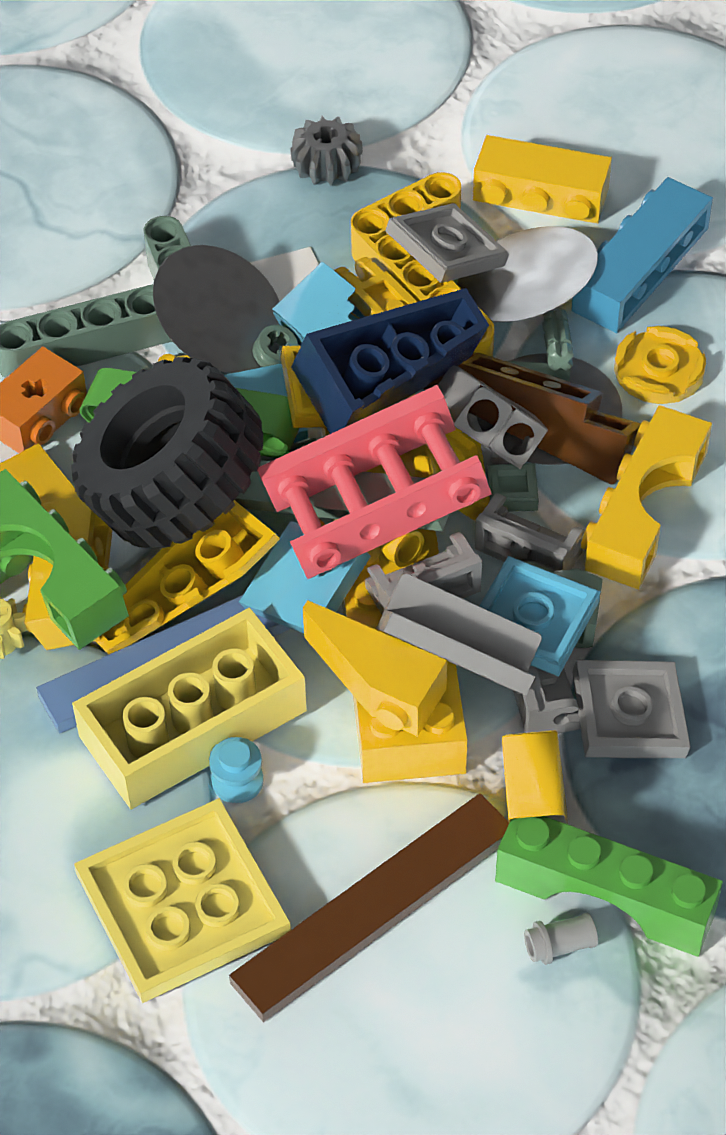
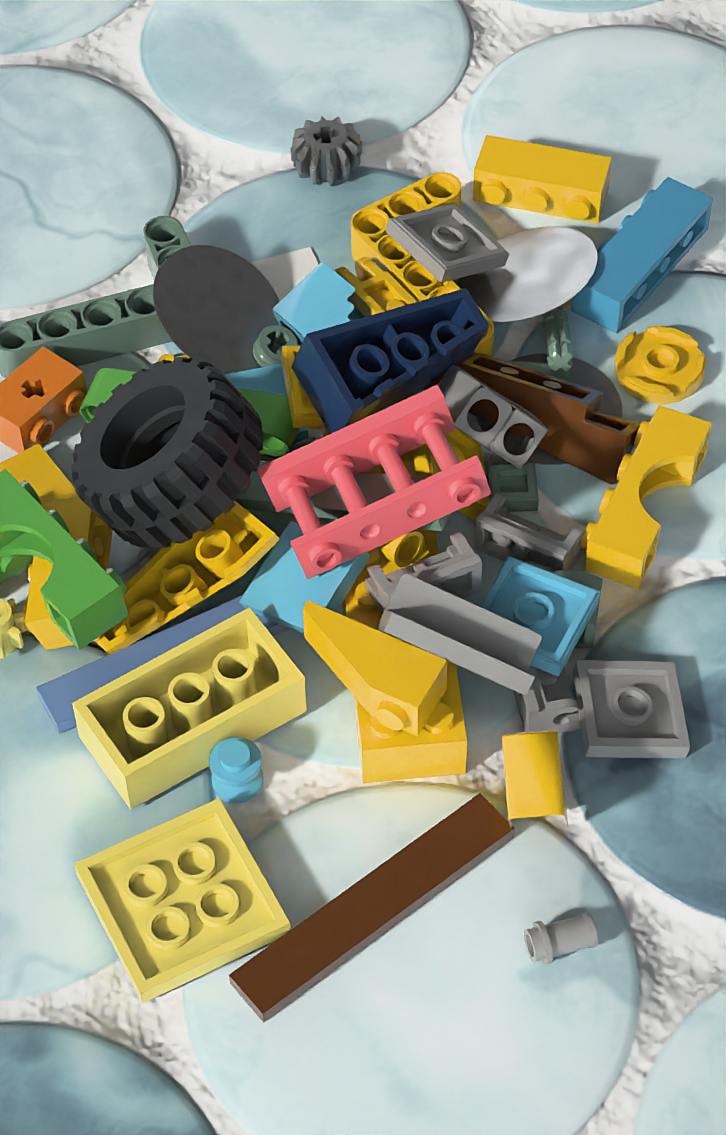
(661, 896): bright green arch -> none

